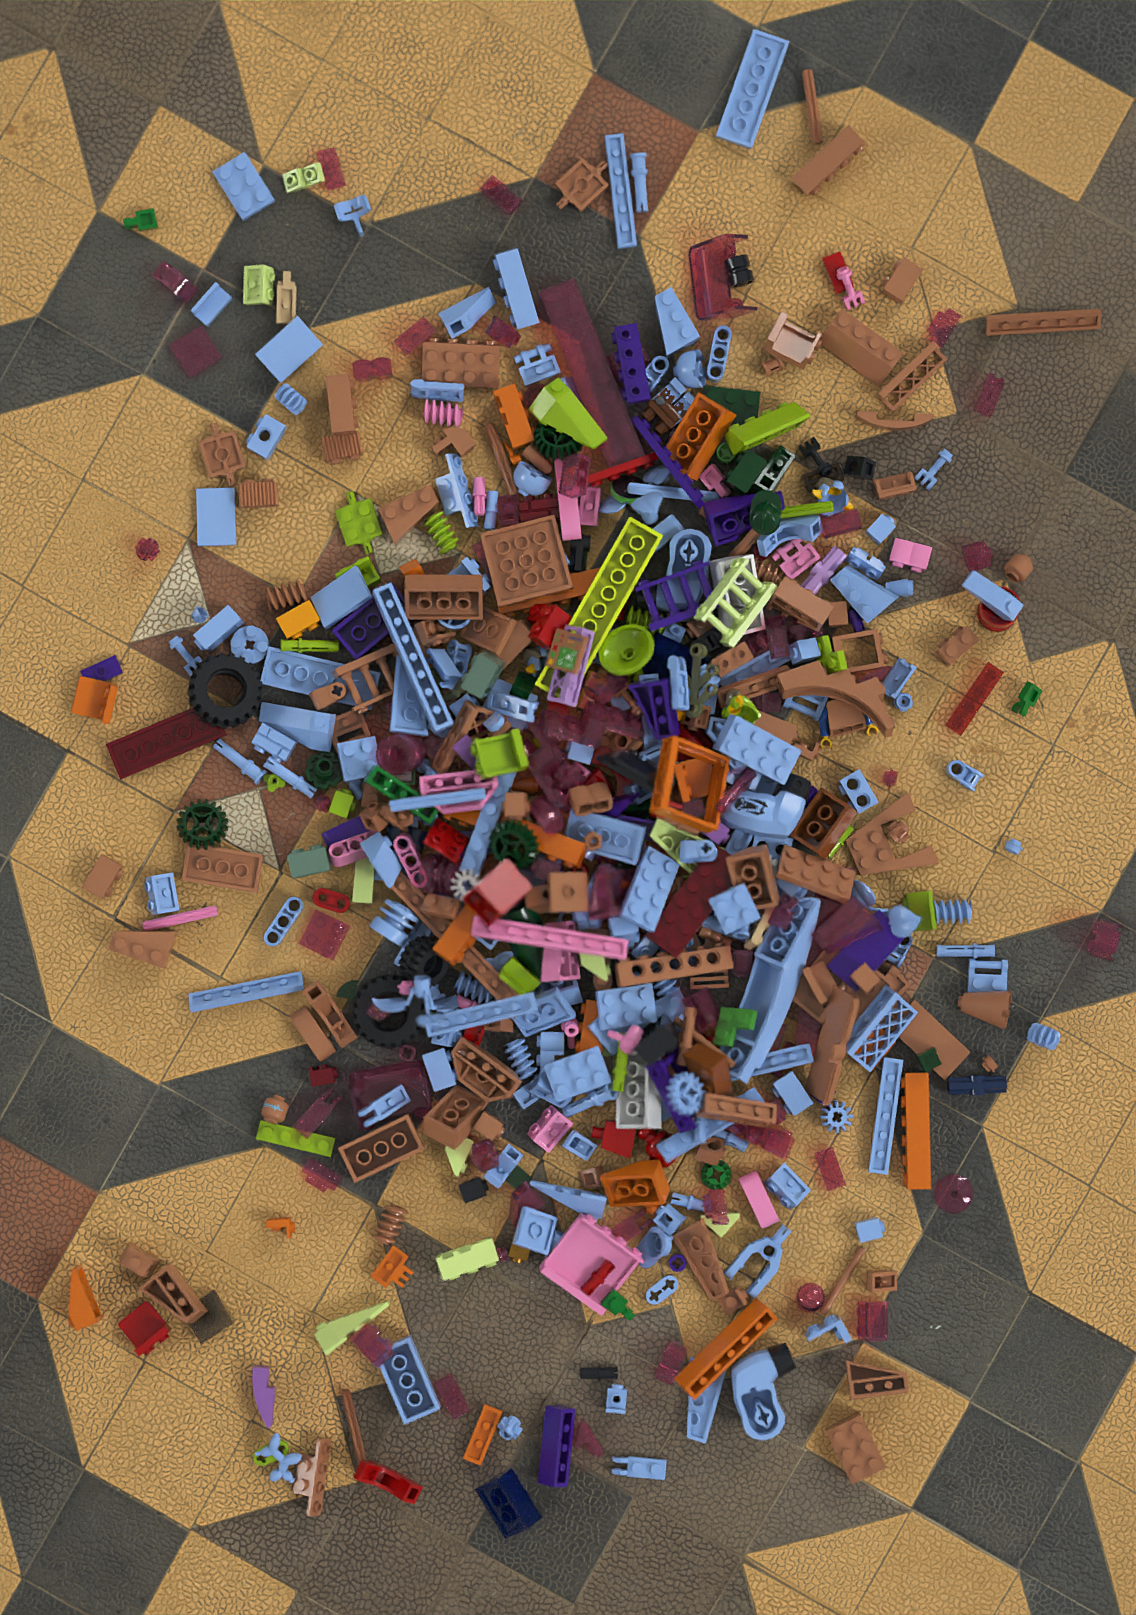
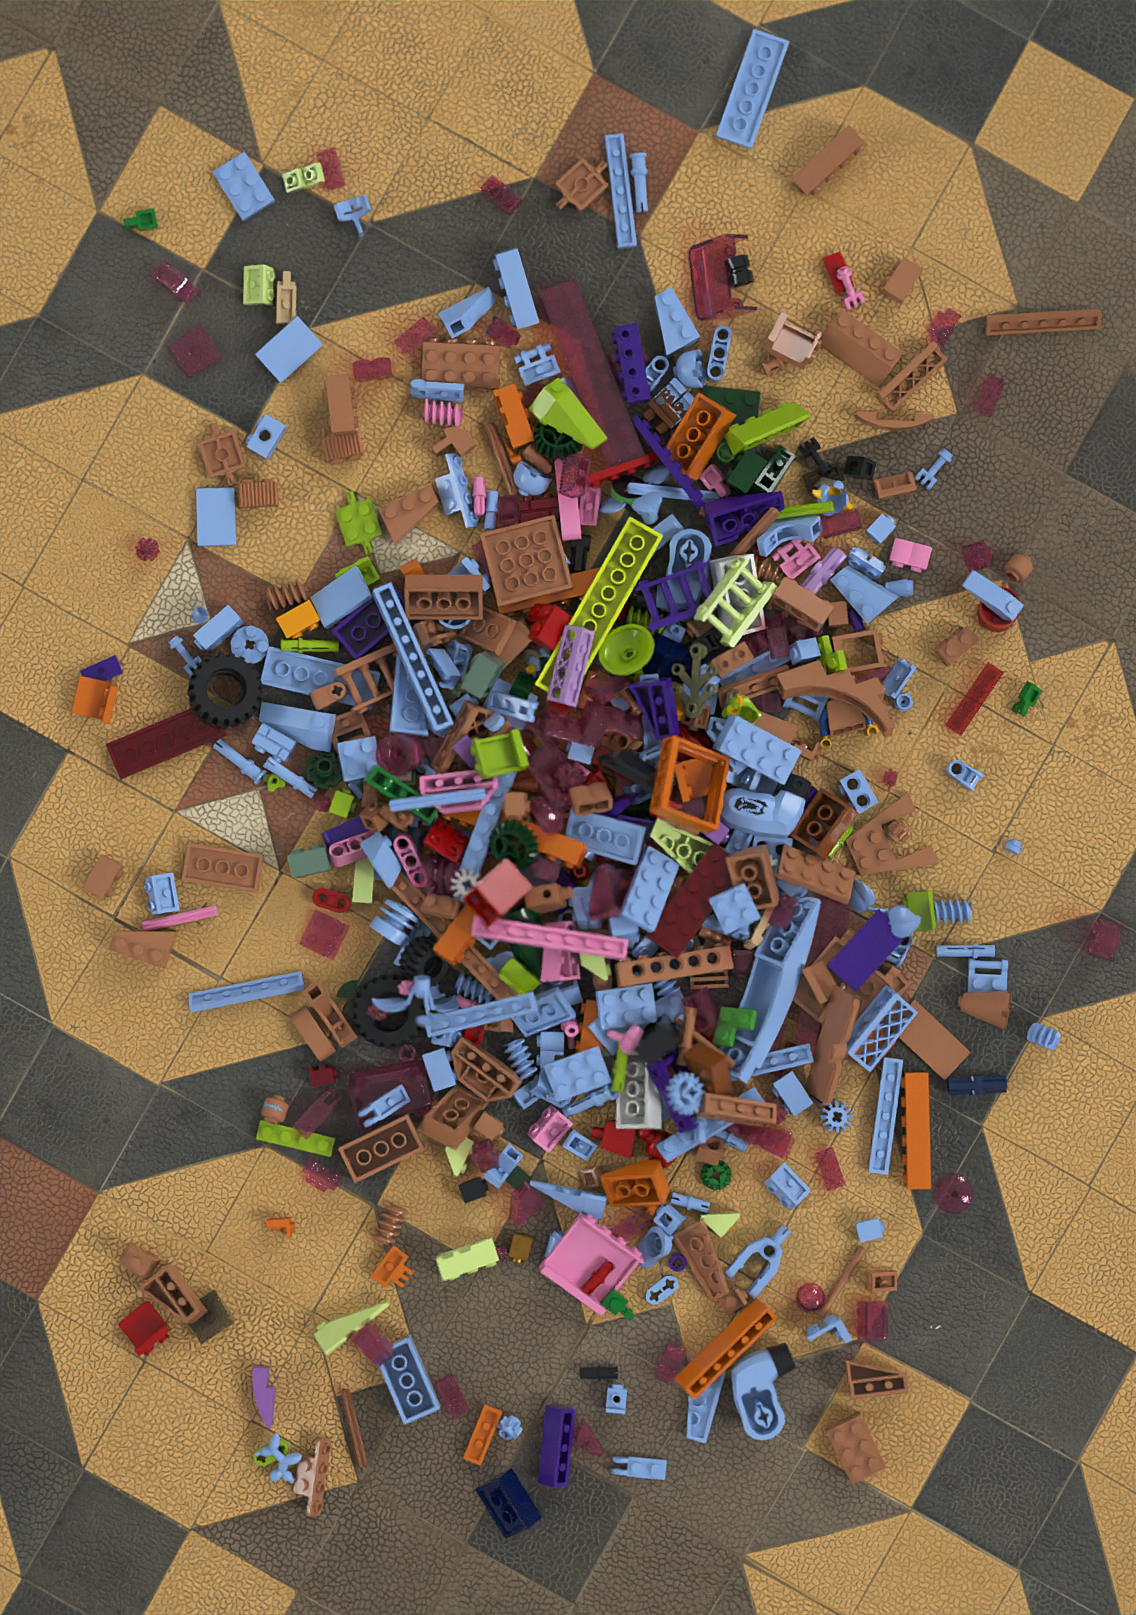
(82, 1303): orange slope -> none
(192, 836): dark green gear -> none
(211, 304): light blue panel -> none
(277, 928): light blue beam -> none
(290, 399): light blue gear -> none
(388, 1480): red arch -> none
(441, 533): lime piece -> none
(535, 1230): light blue plate -> none
(567, 651): nougat tile -> none
(568, 892): nougat plate -> none
(587, 840): nougat plate -> none
(678, 683): light blue hinge -> none
(694, 851): light blue piece -> none
(715, 1207): clear pink piece -> none
(740, 785): clear pink pin -> none
(758, 1199): bright pink beam -> none
(765, 512): dark green piece -> none
(812, 106): nougat axle -> none
(846, 926): clear pink wedge -> none
(864, 978): nougat panel -> none
(928, 1059): dark green panel -> none
(989, 1064): nougat plate -> none

